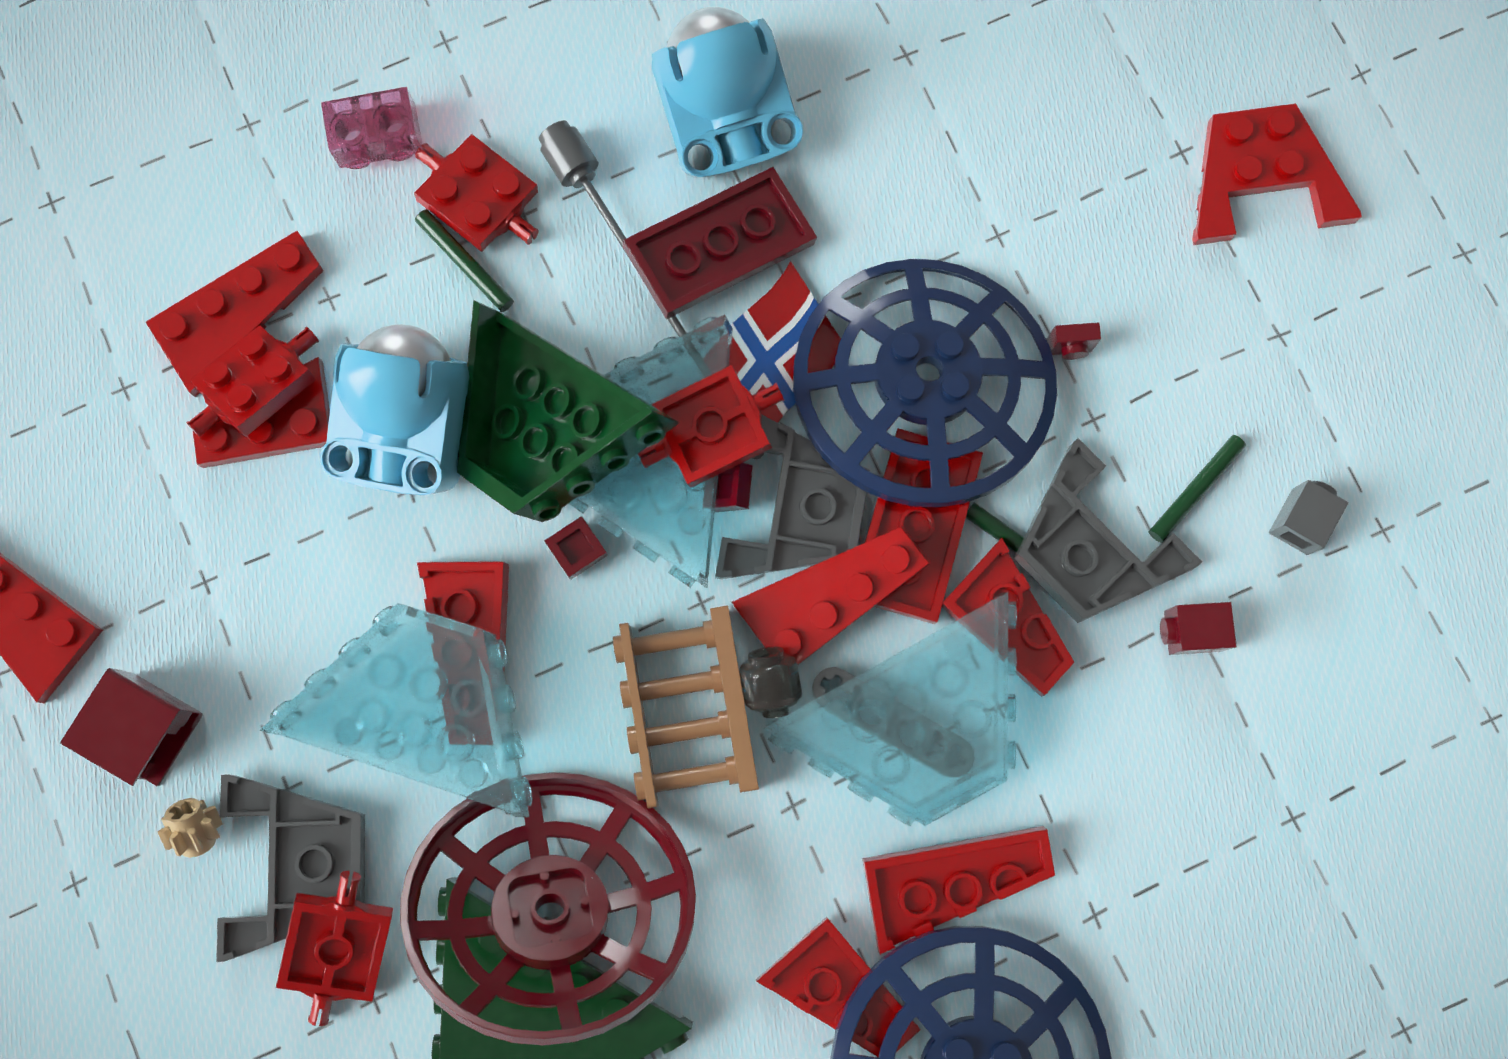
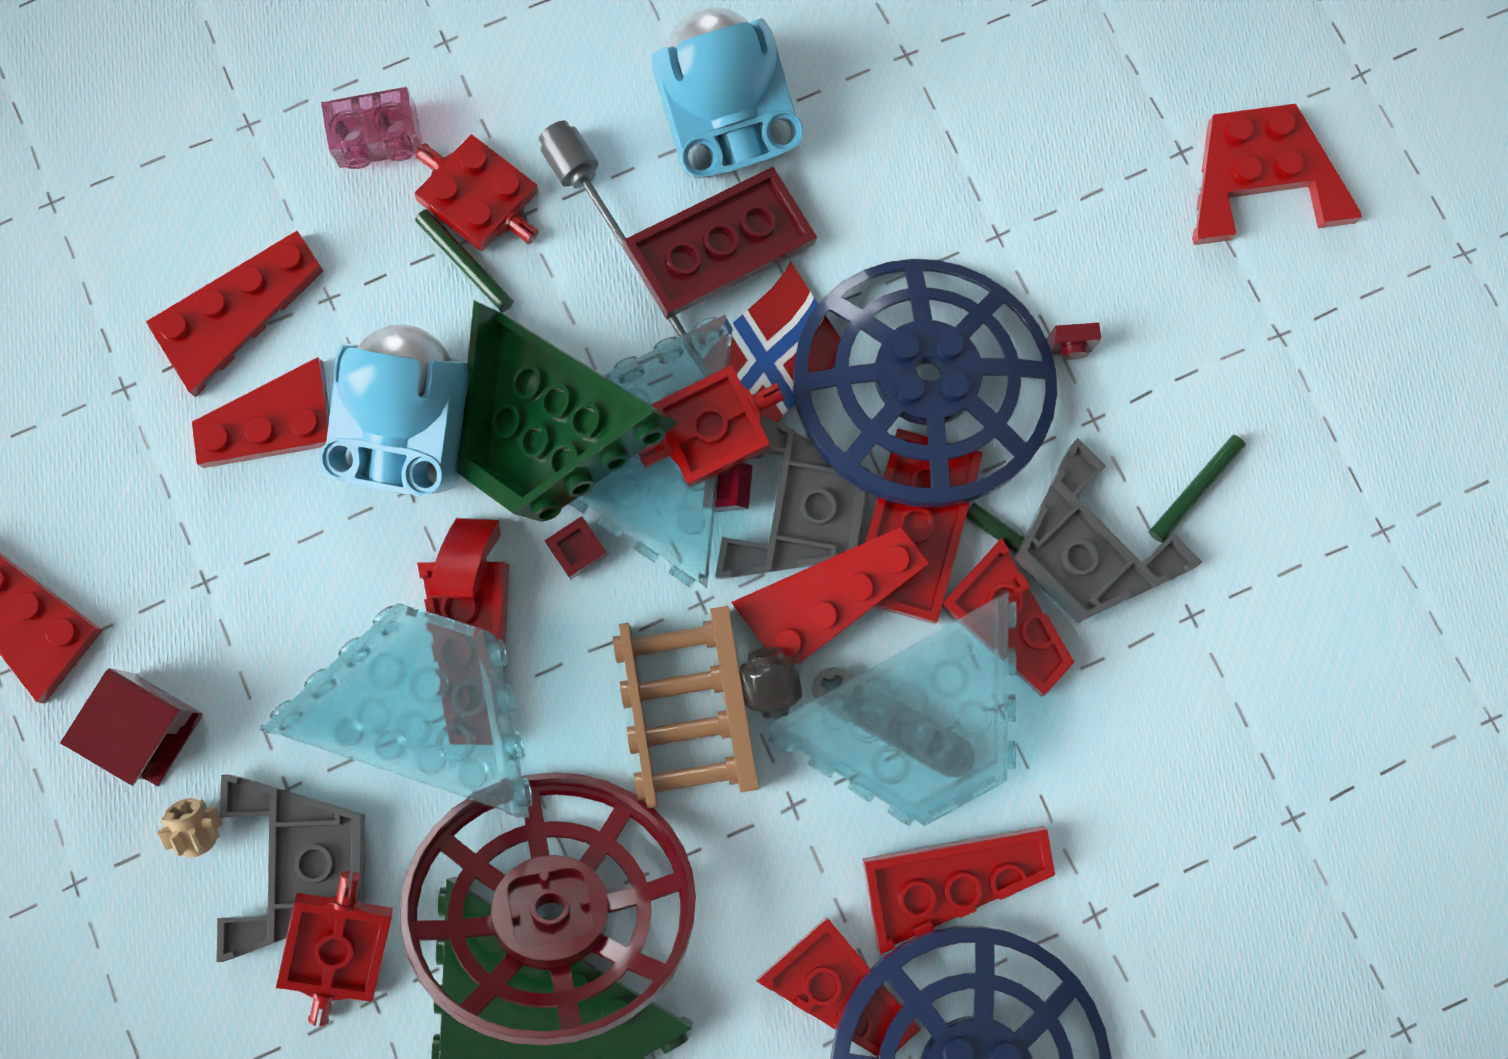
(252, 381): red plate -> none
(463, 558): none -> red slope
(1198, 628): dark red brick -> none
(1309, 516): dark grey brick -> none

